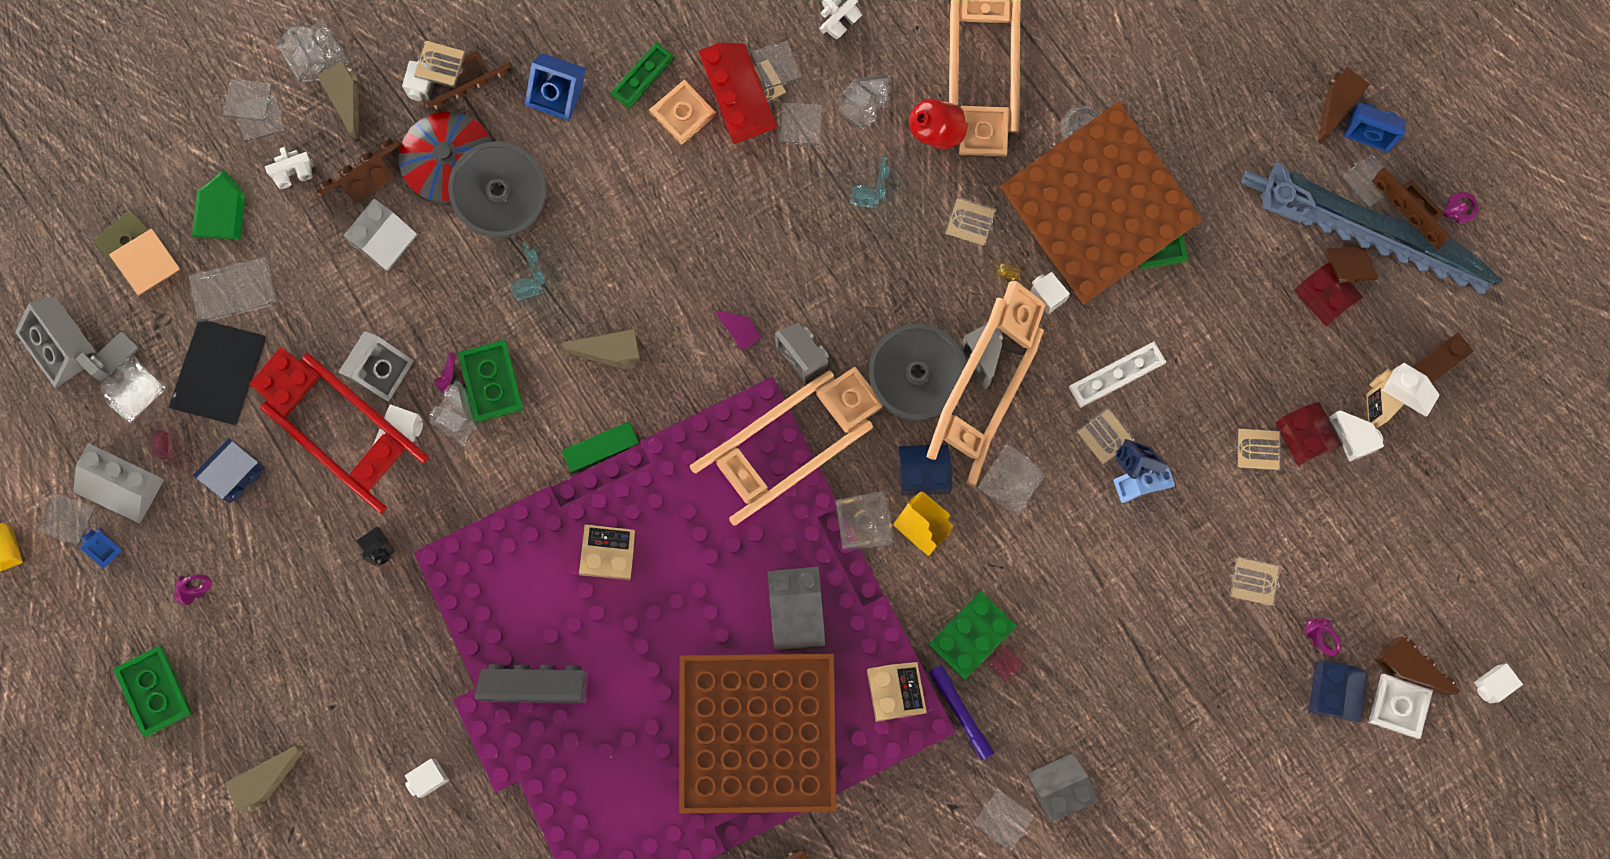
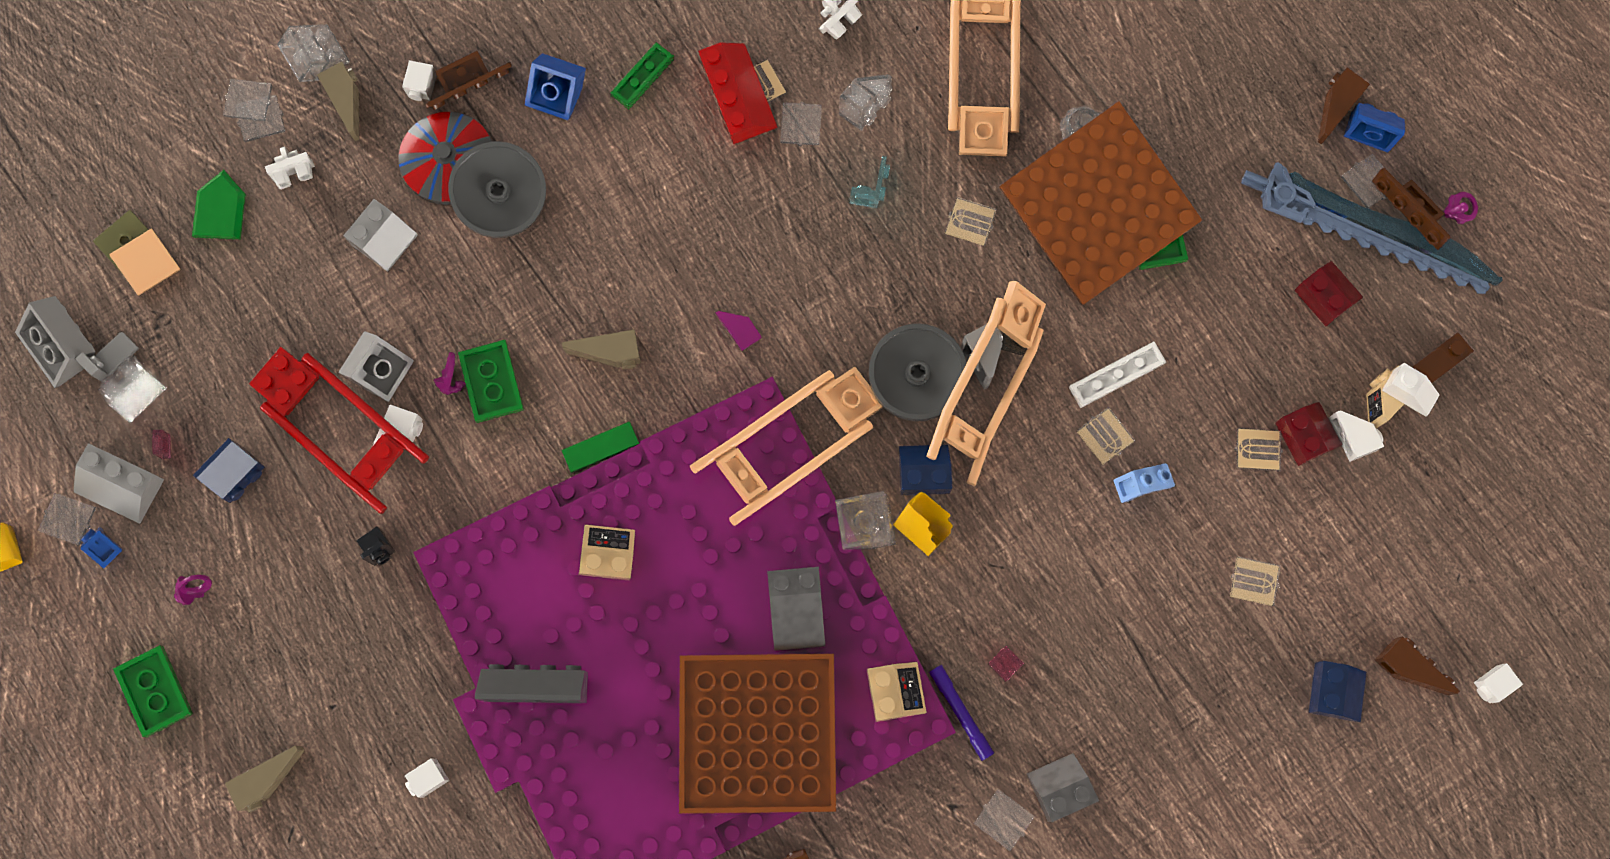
(217, 372): black sticker -> none
(232, 289): clear piece -> none
(363, 177): reddish brown bracket -> none
(440, 64): piece -> none
(454, 415): clear slope -> none
(528, 287): clear light blue bracket -> none
(683, 112): light nougat tile -> none
(776, 65): clear piece -> none
(801, 352): light grey slope -> none
(938, 123): red cylinder -> none
(972, 635): green plate -> none
(1007, 271): clear yellow tile -> none
(1011, 480): clear slope -> none
(1049, 291): white brick -> none
(1136, 456): dark blue bracket -> none
(1315, 630): magenta piece -> none
(1351, 264): reddish brown piece -> none
(1400, 706): white tile -> none

